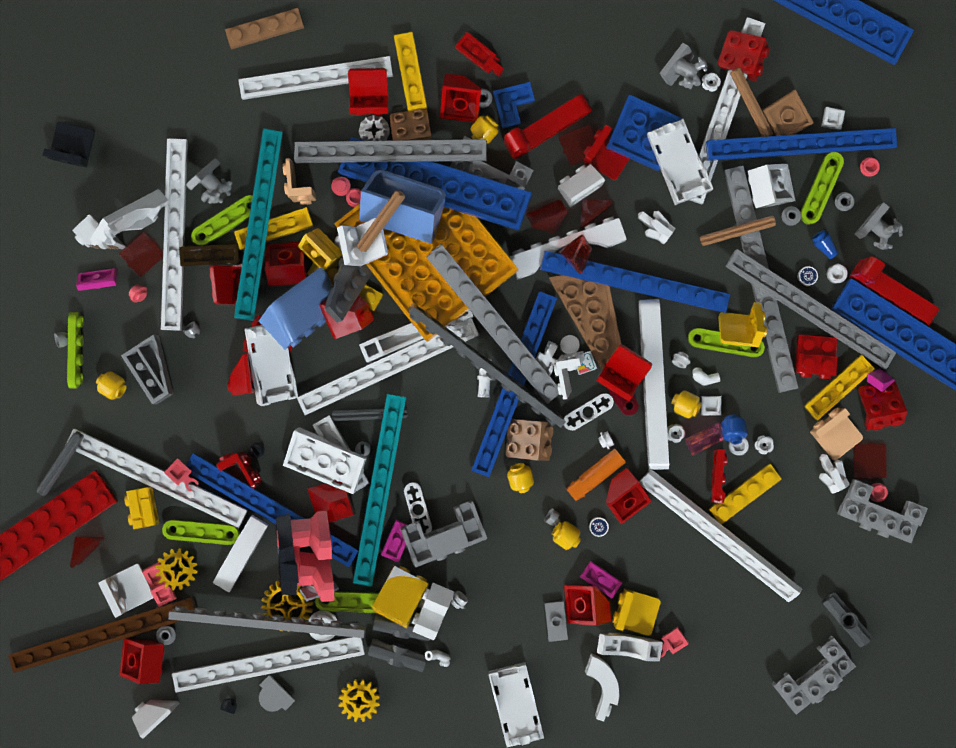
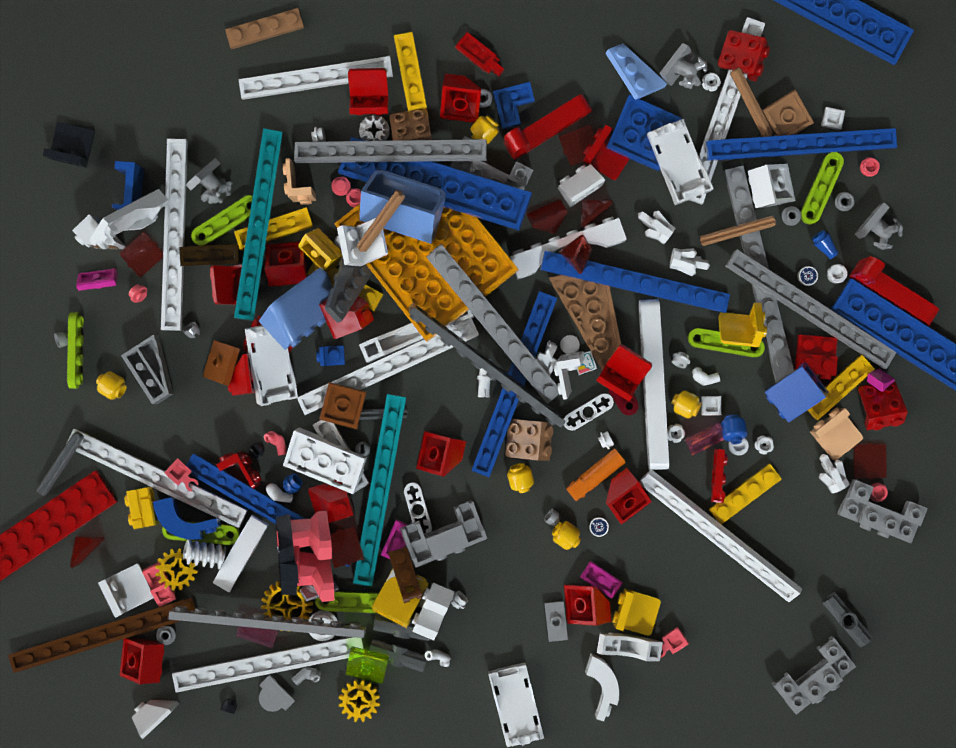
(133, 182): none -> blue panel
(171, 520): none -> blue arch
(204, 553): none -> white piece
(221, 363): none -> dark orange plate
(258, 635): none -> clear pink plate
(277, 440): none -> coral arm
(277, 495): none -> white arm
(292, 483): none -> blue plate
(307, 673): none -> light grey arm
(318, 135): none -> white plate
(331, 355): none -> blue bracket
(342, 405): none -> dark orange plate
(345, 547): none -> clear red piece
(367, 665): none -> clear neon green plate
(405, 574): none -> reddish brown plate
(440, 453): none -> red slope
(634, 72): none -> light blue wing
(687, 261): none -> white rock
(796, 392): none -> panel

